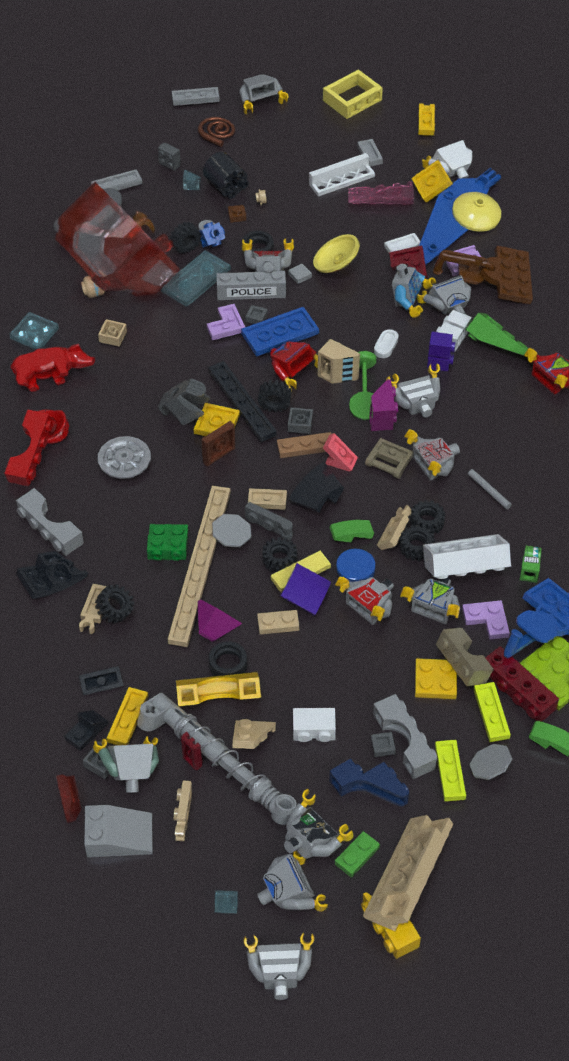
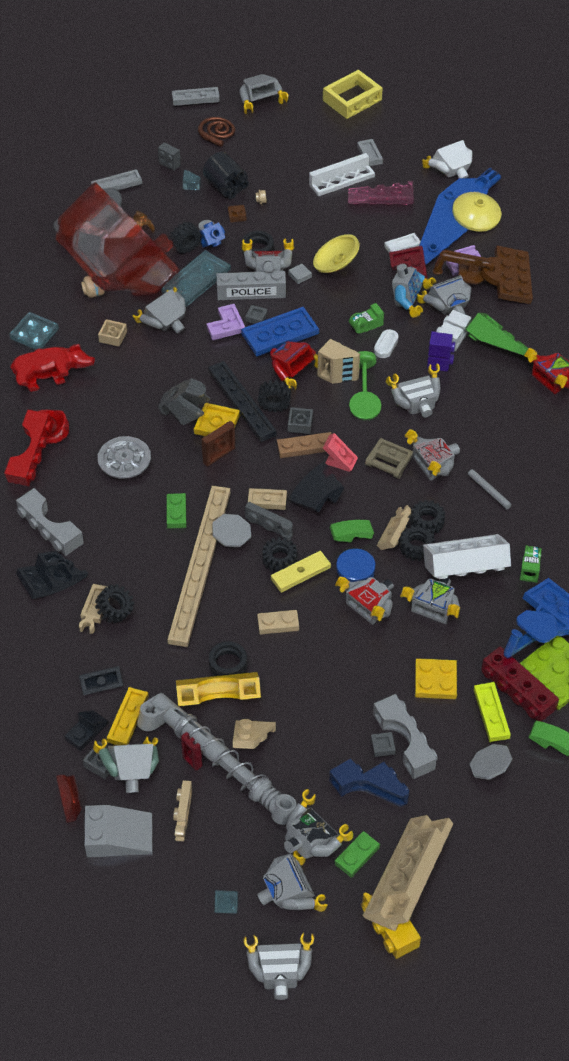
(164, 312): none -> light grey torso
(167, 542): green plate -> none
(176, 510): none -> bright green plate
(214, 622): magenta slope -> none
(305, 589): dark purple slope -> none
(313, 723): white piece -> none
(368, 319): none -> bright green leg
(383, 408): magenta slope -> none
(426, 119): yellow plate -> none
(432, 181): yellow plate -> none
(450, 770): neon yellow plate -> none
(470, 668): dark tan arch -> none
(489, 613): lavender plate -> none

